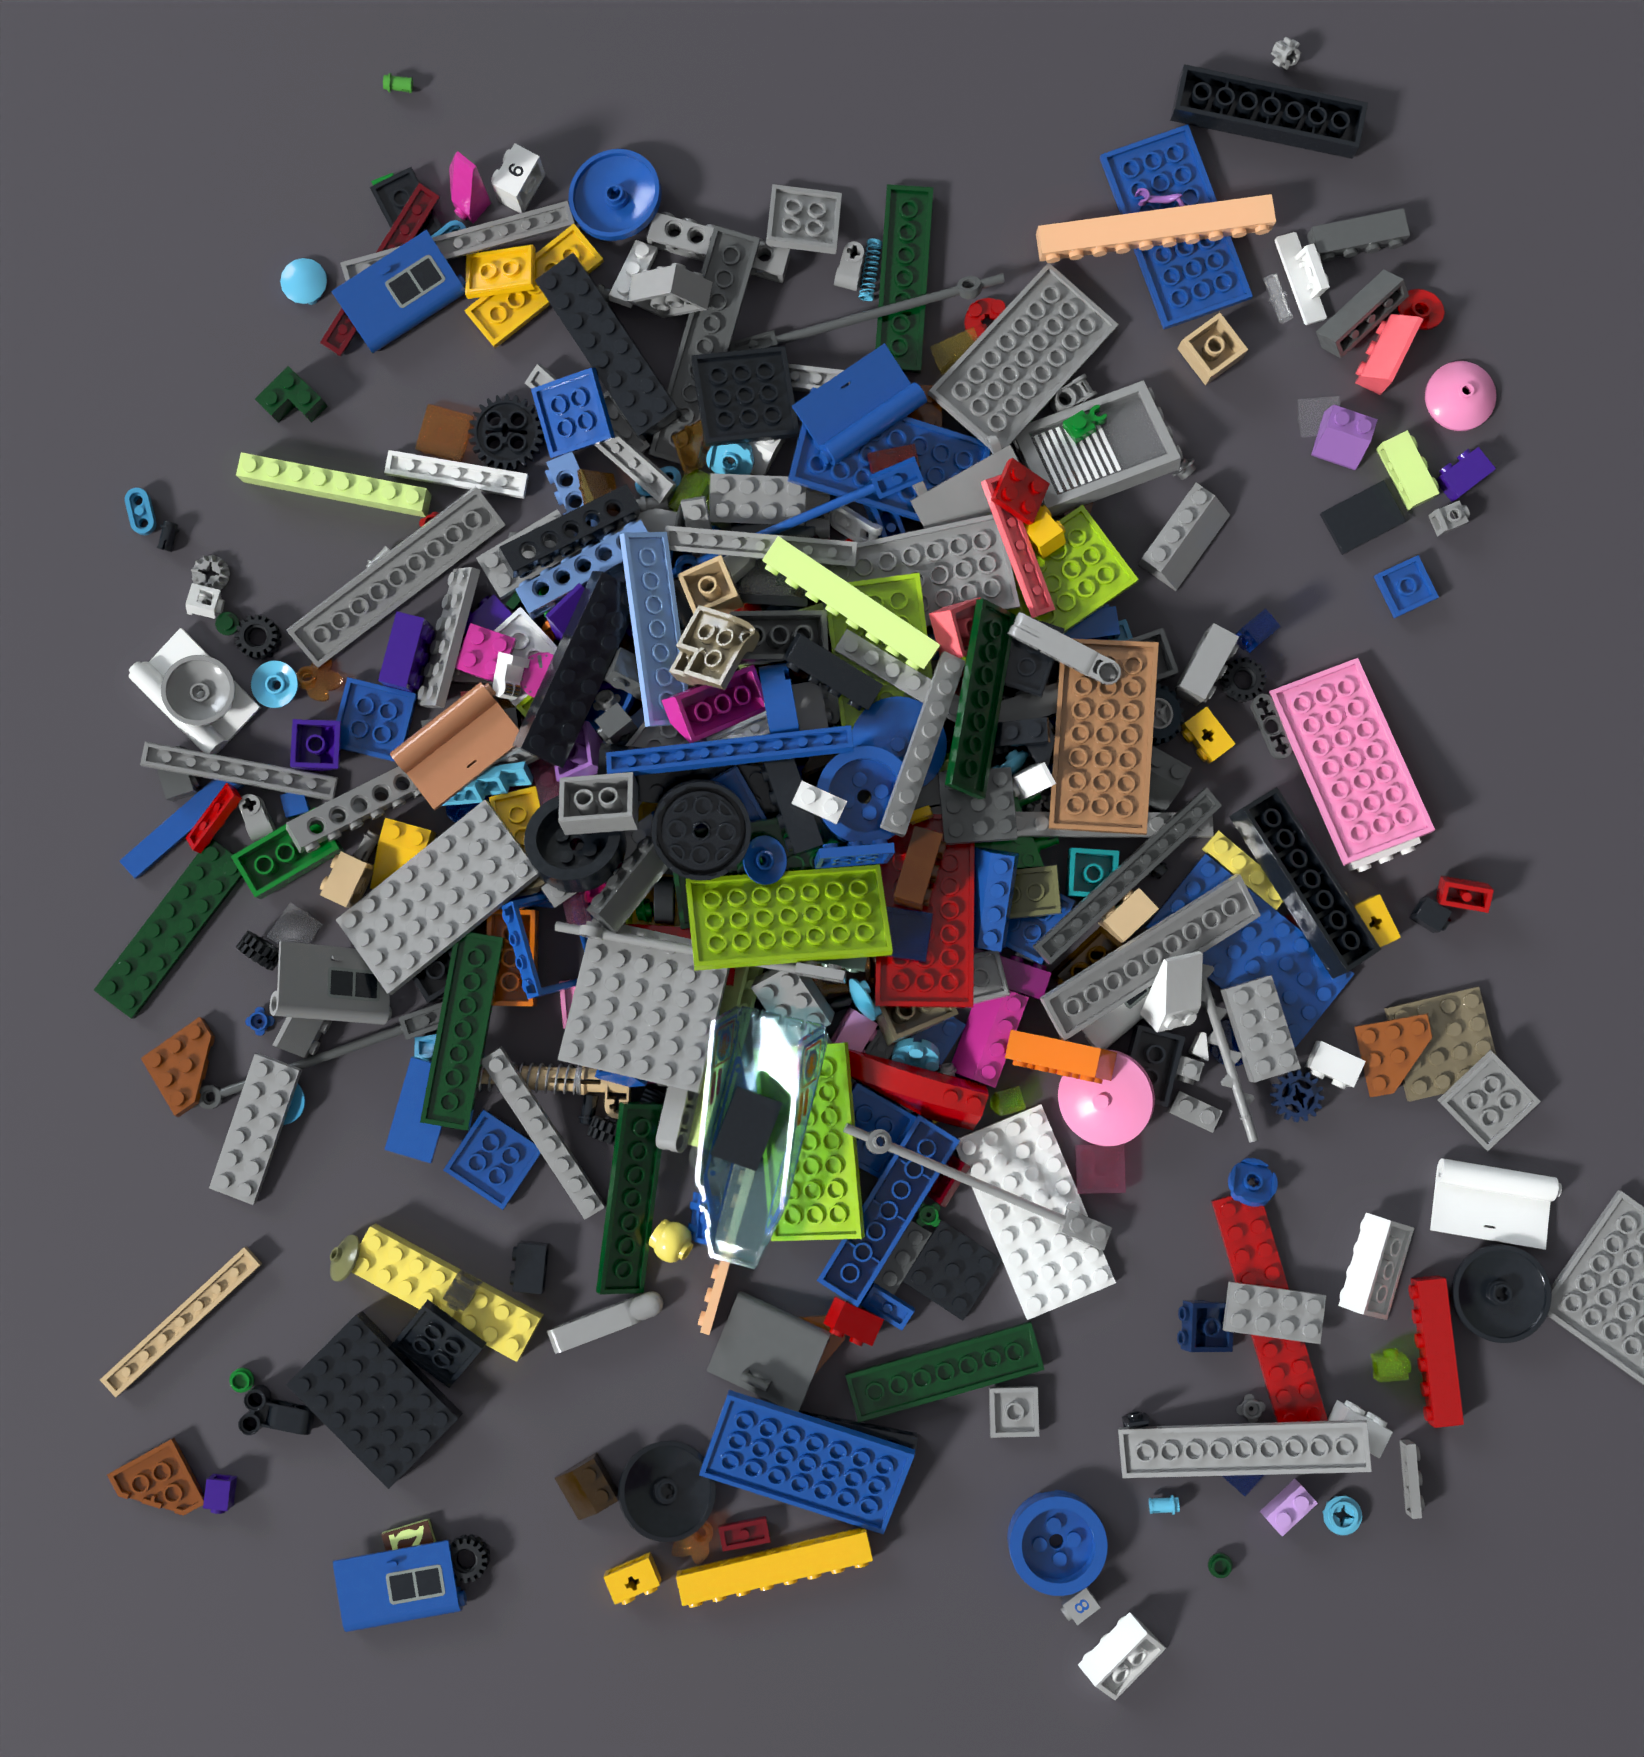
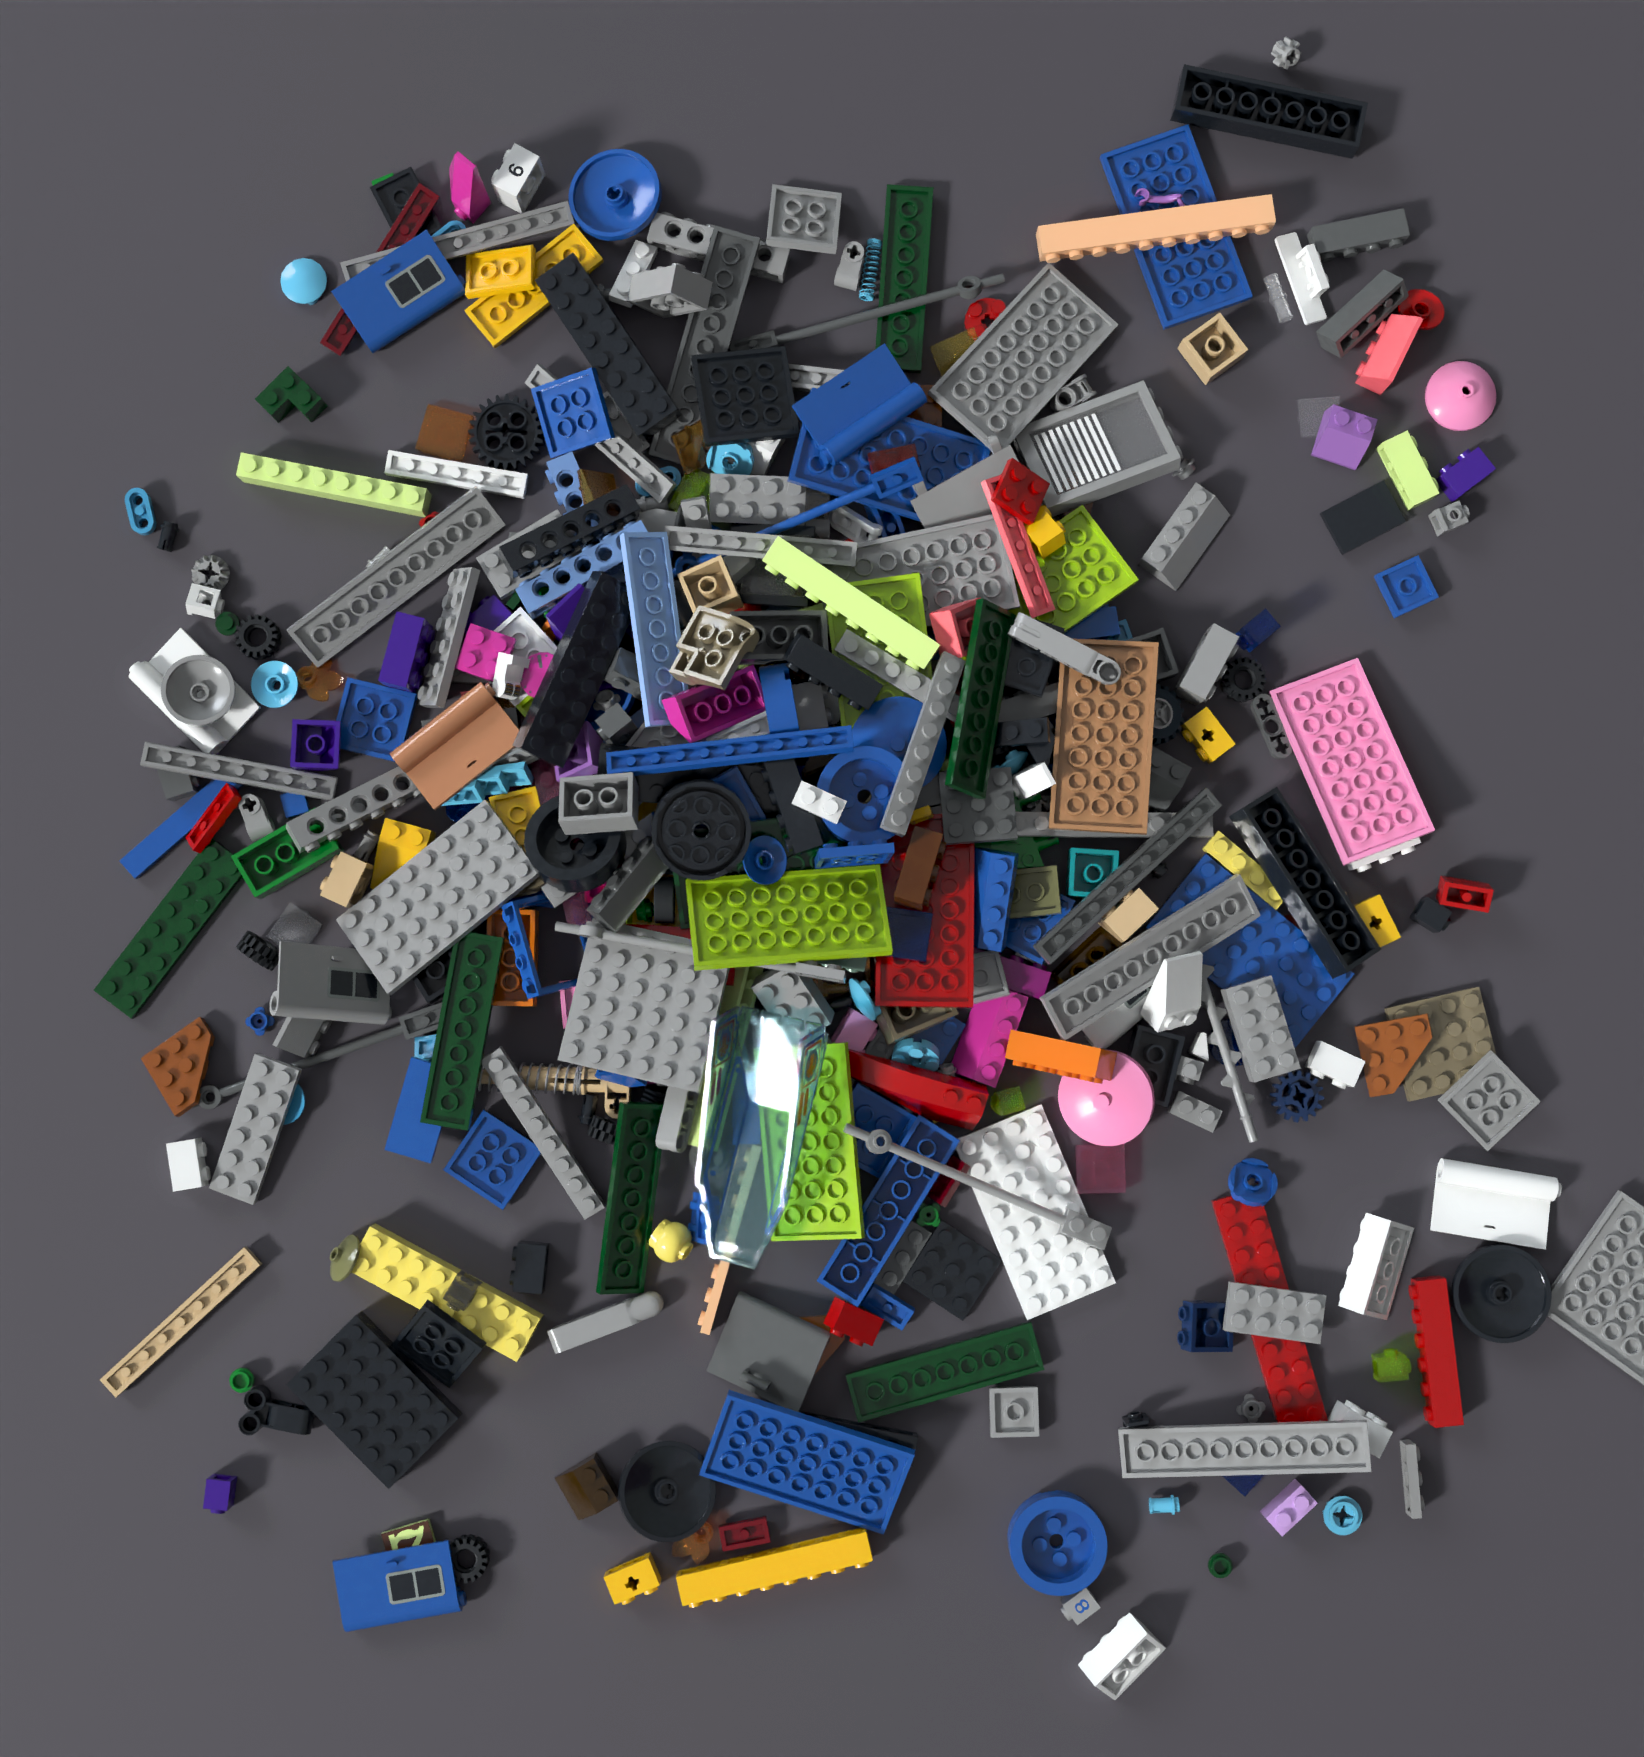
(159, 1480): dark orange plate -> none
(188, 1164): none -> white brick
(397, 83): bright green pin -> none
(746, 1128): black tile -> none
(1082, 425): green plate -> none

